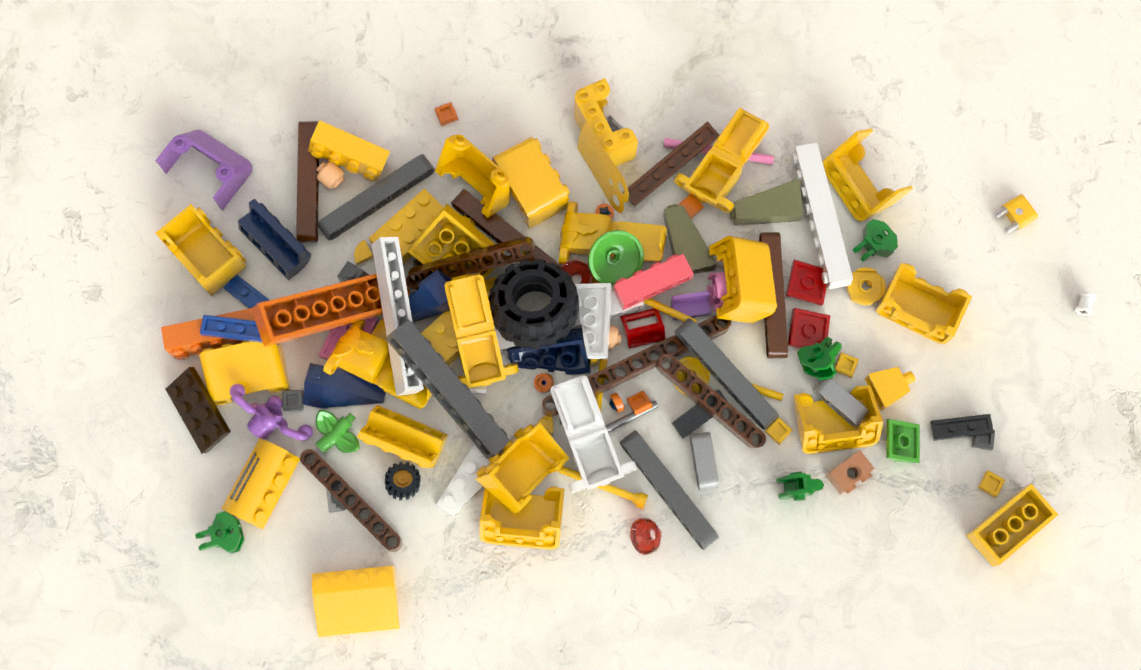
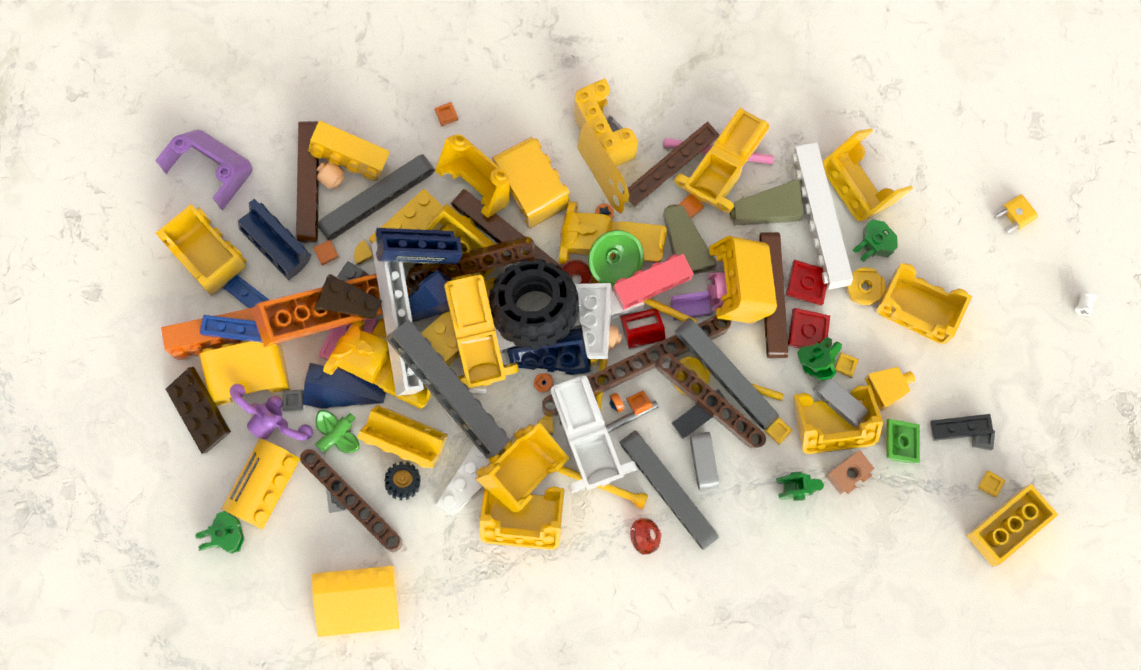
(326, 252): none -> orange tile
(345, 298): none -> dark brown wing
(417, 246): none -> dark blue brick

